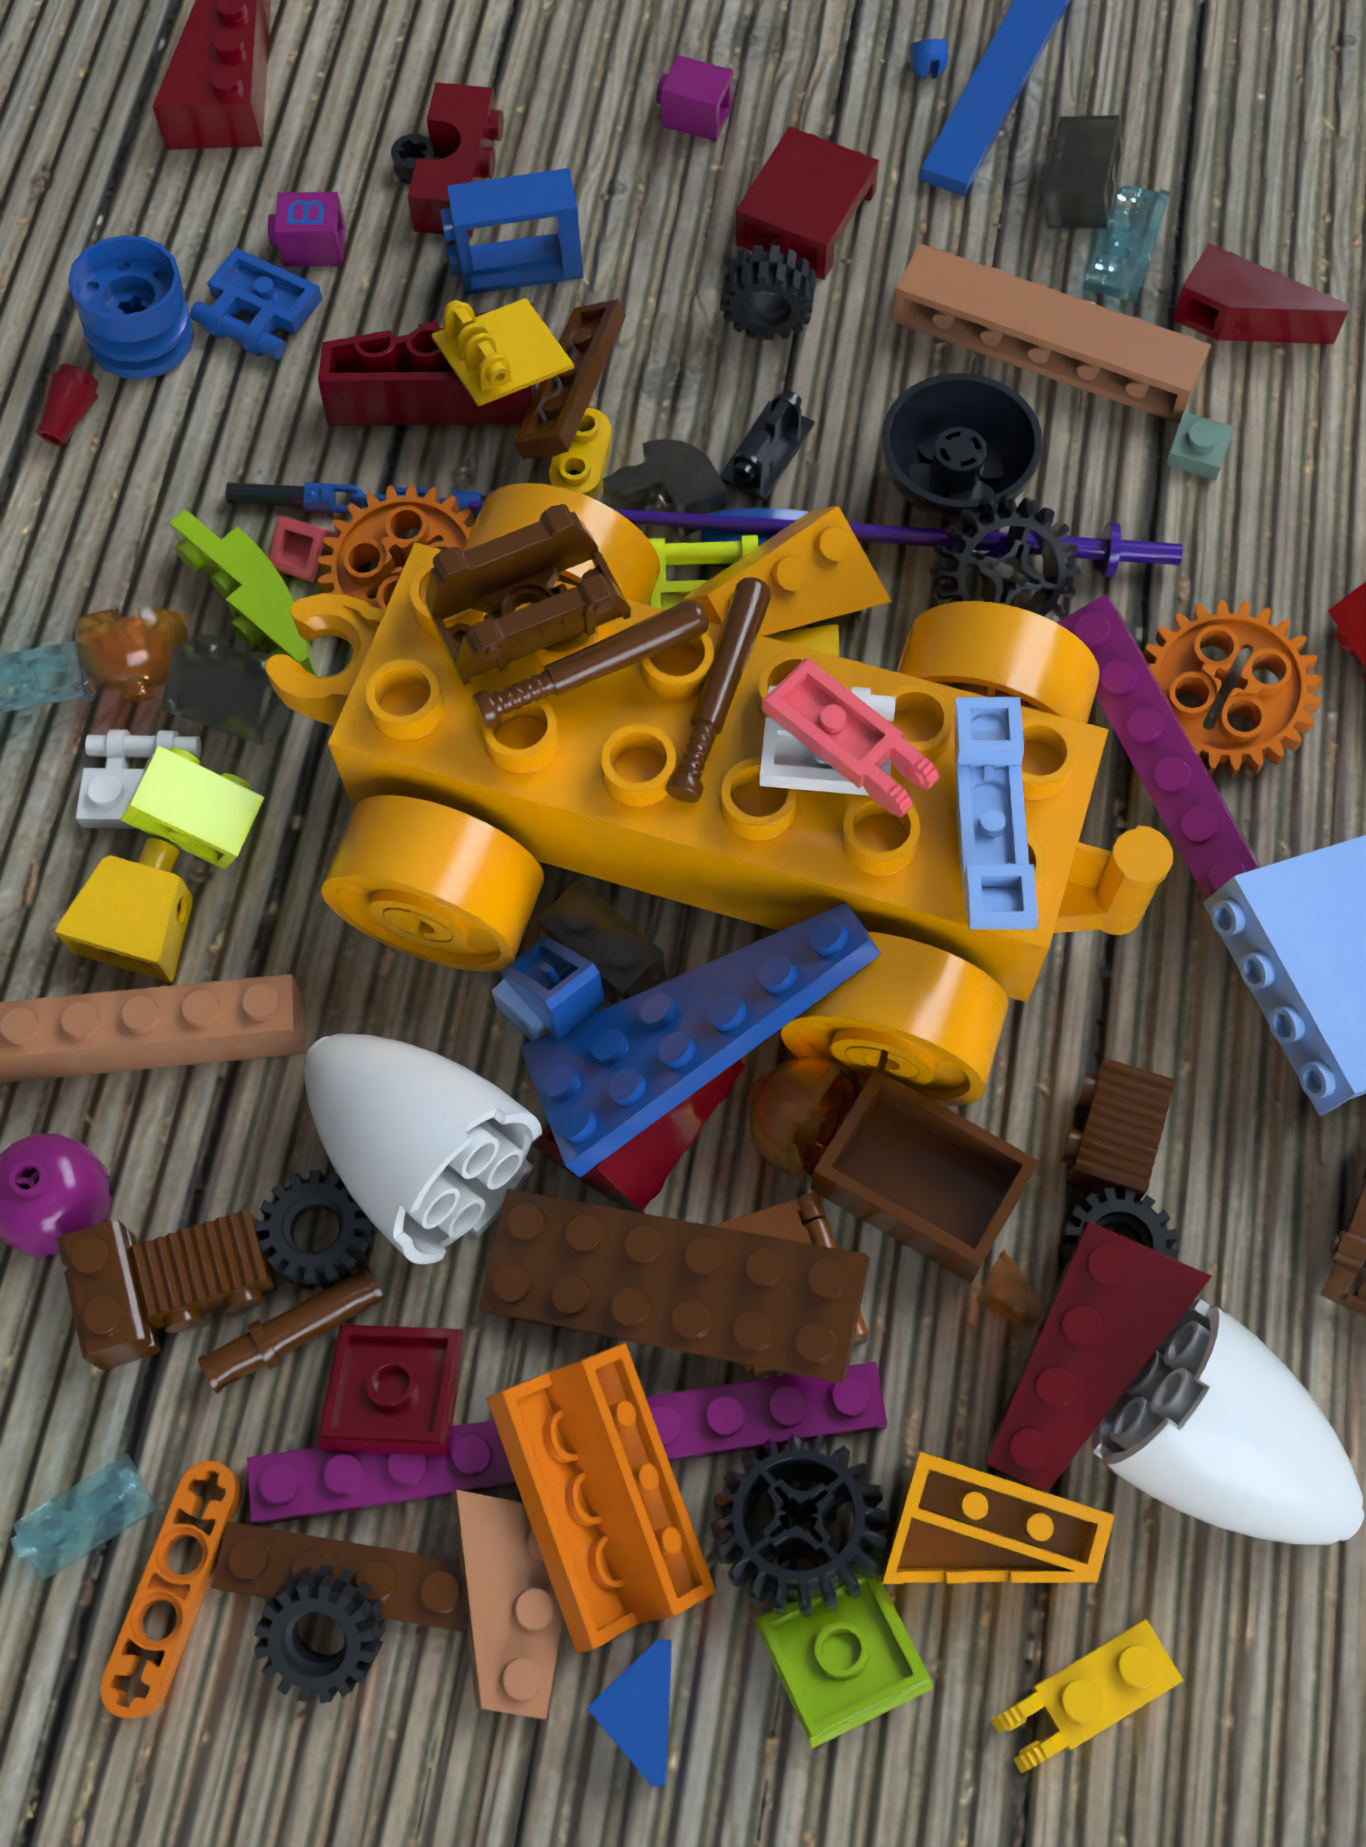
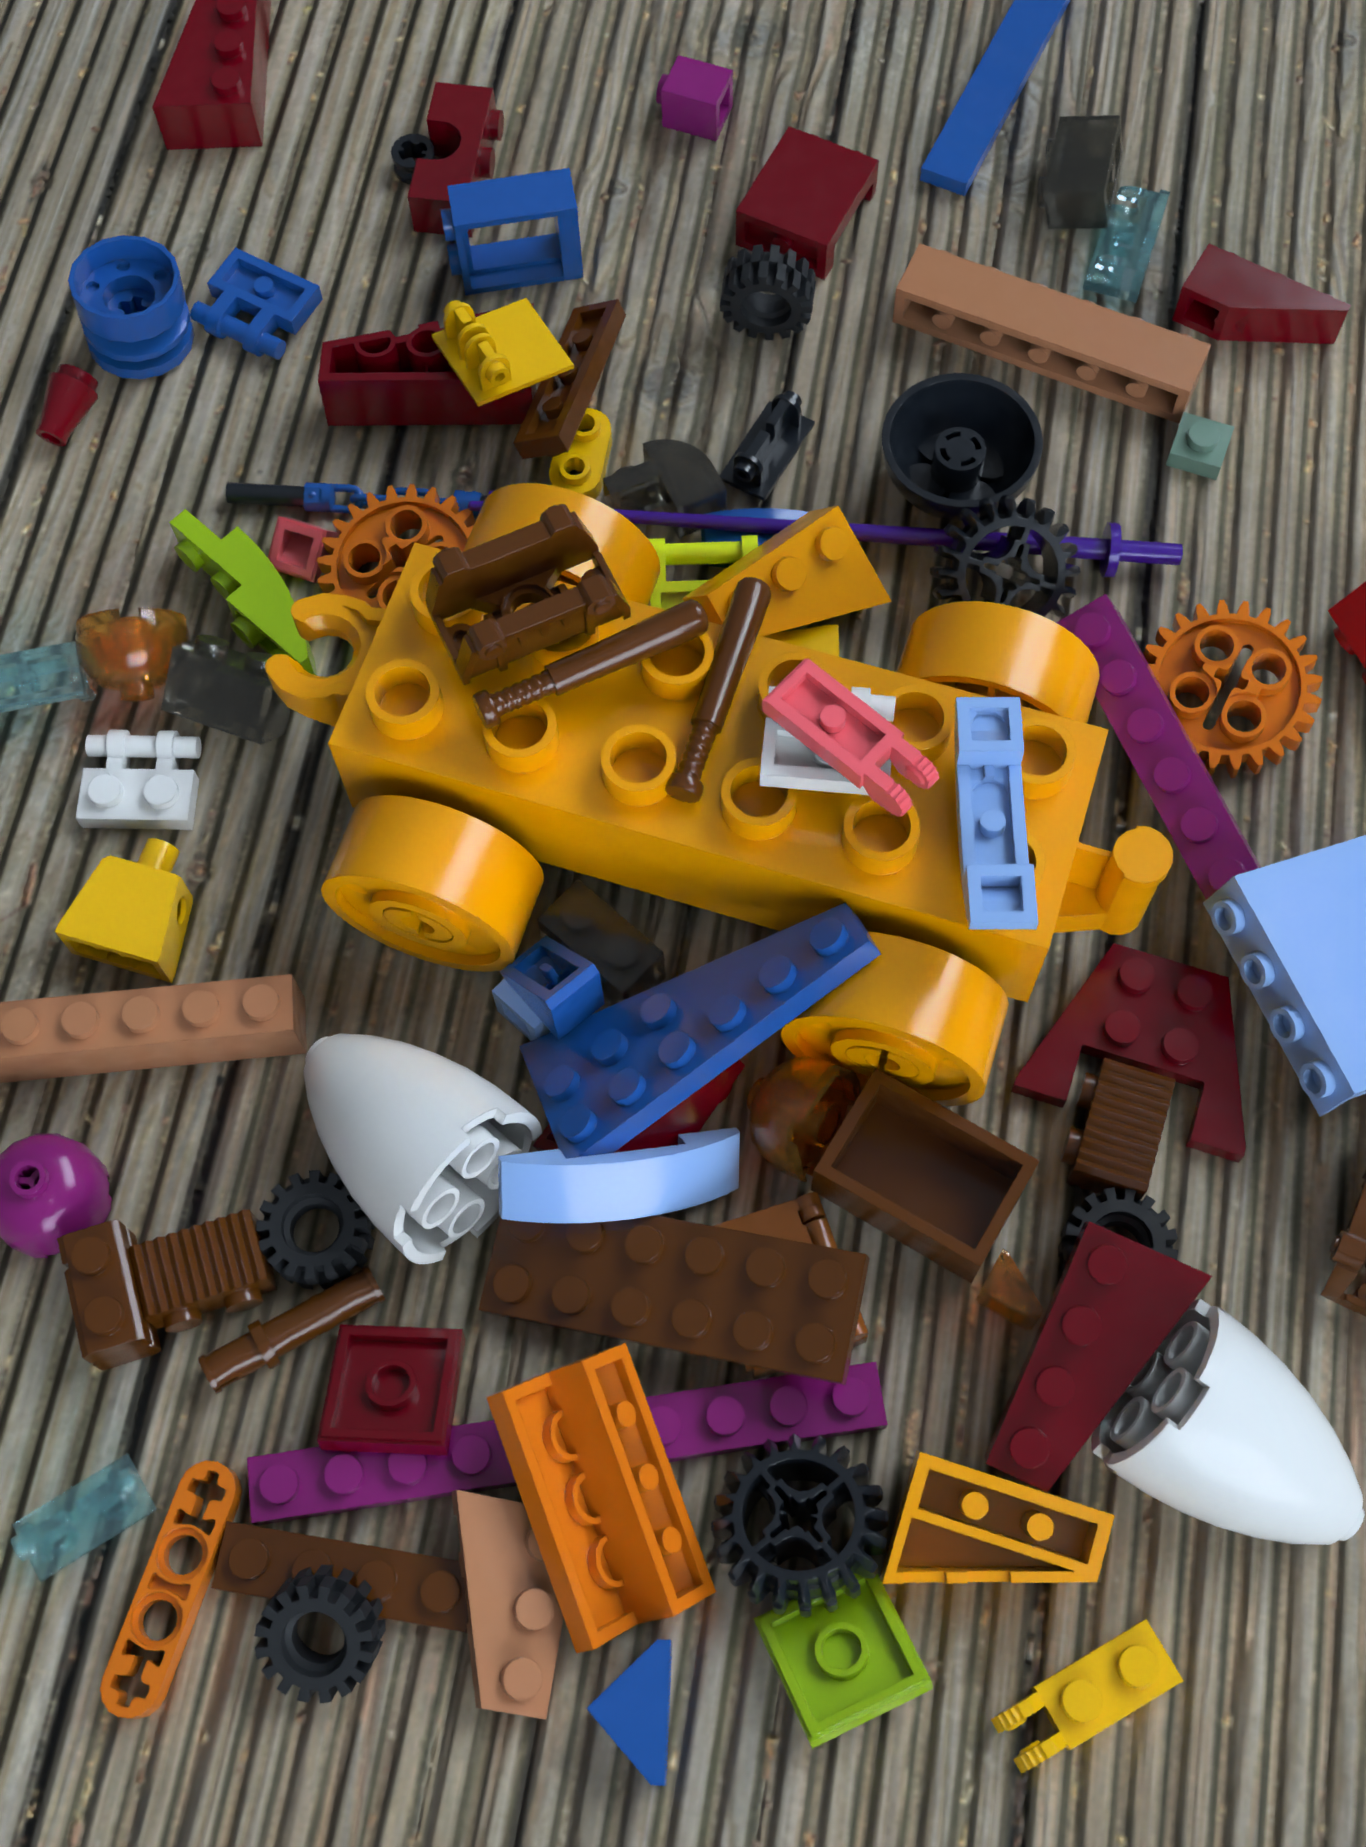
(193, 806): neon yellow brick -> none
(308, 229): magenta brick -> none
(619, 1184): none -> light blue slope
(928, 55): blue hinge -> none
(1156, 1020): none -> dark red wing

